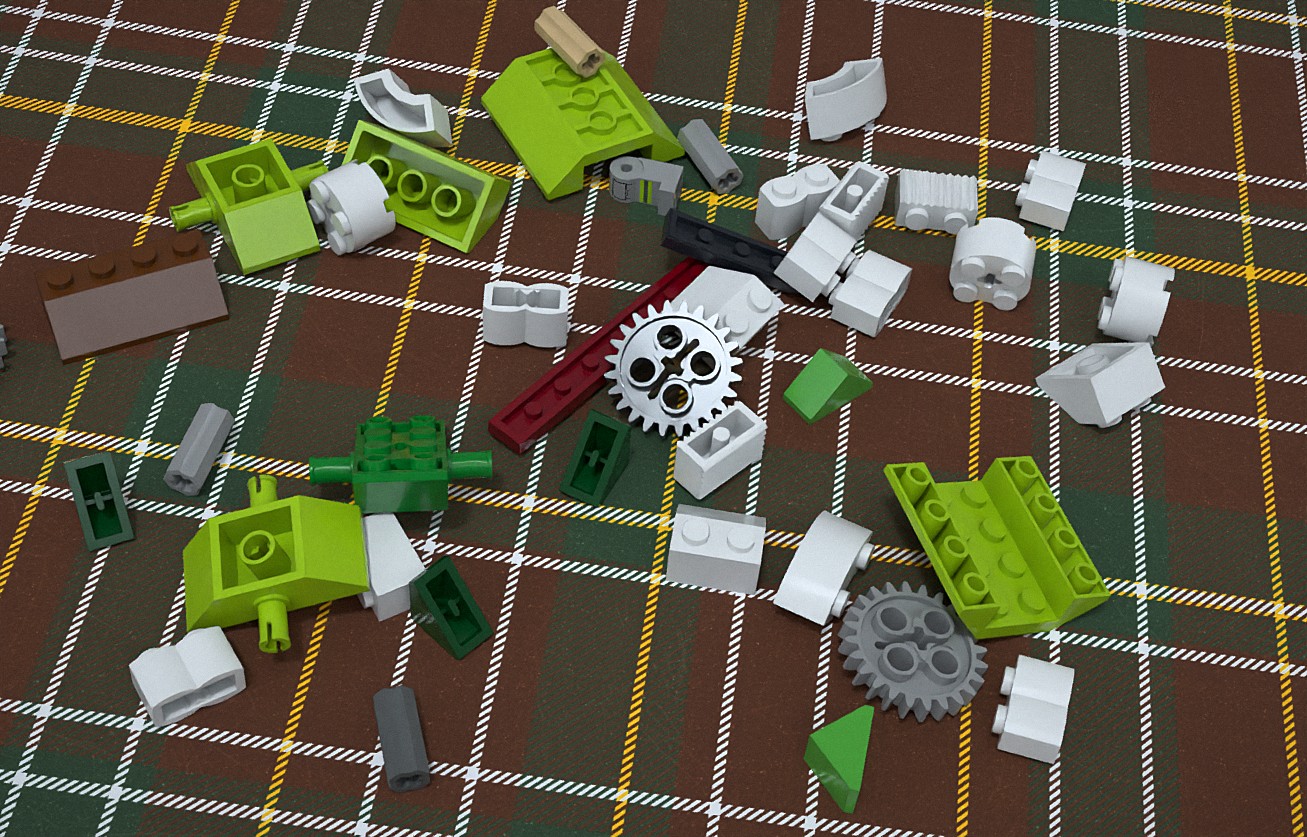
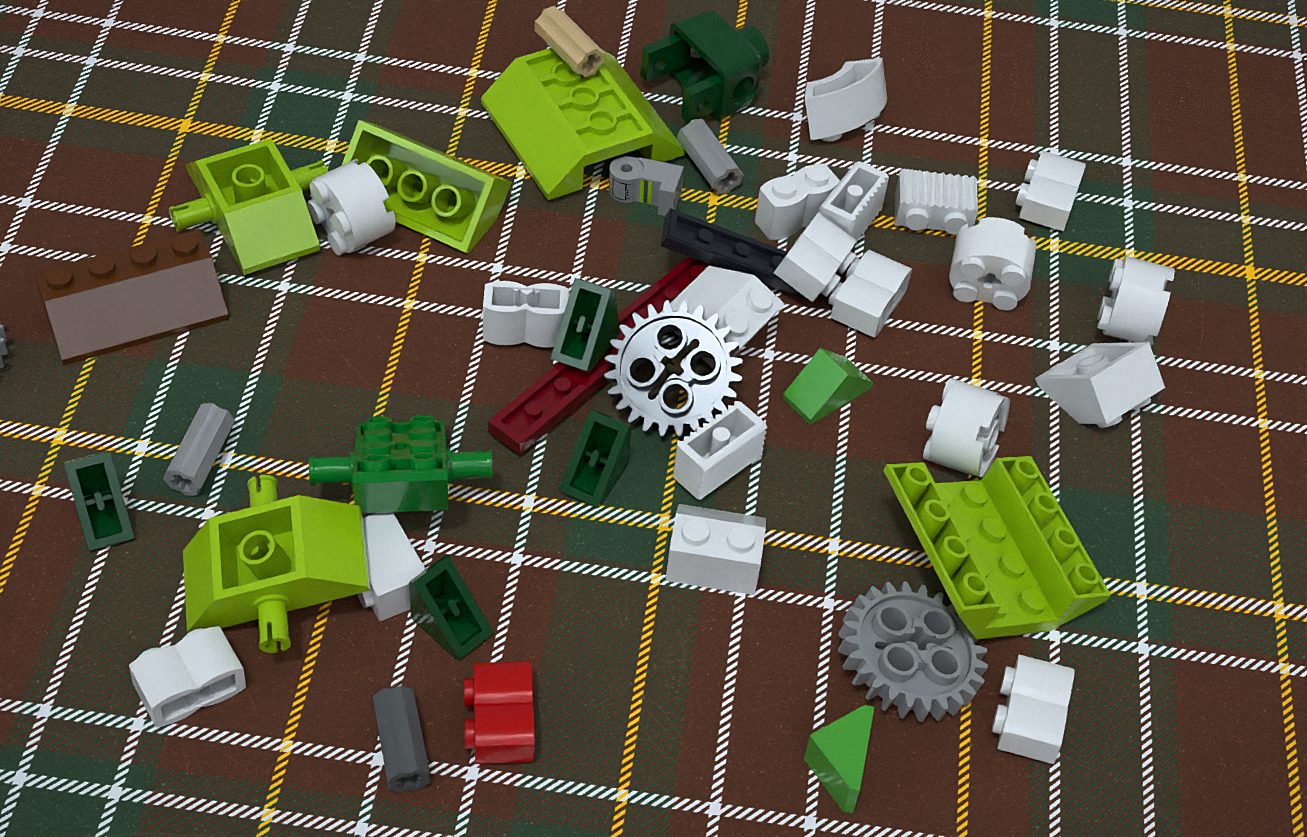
(408, 114): white brick -> none
(502, 712): none -> red brick
(586, 325): none -> dark green slope
(719, 73): none -> dark green piece
(824, 568): white brick -> none
(966, 427): none -> white brick

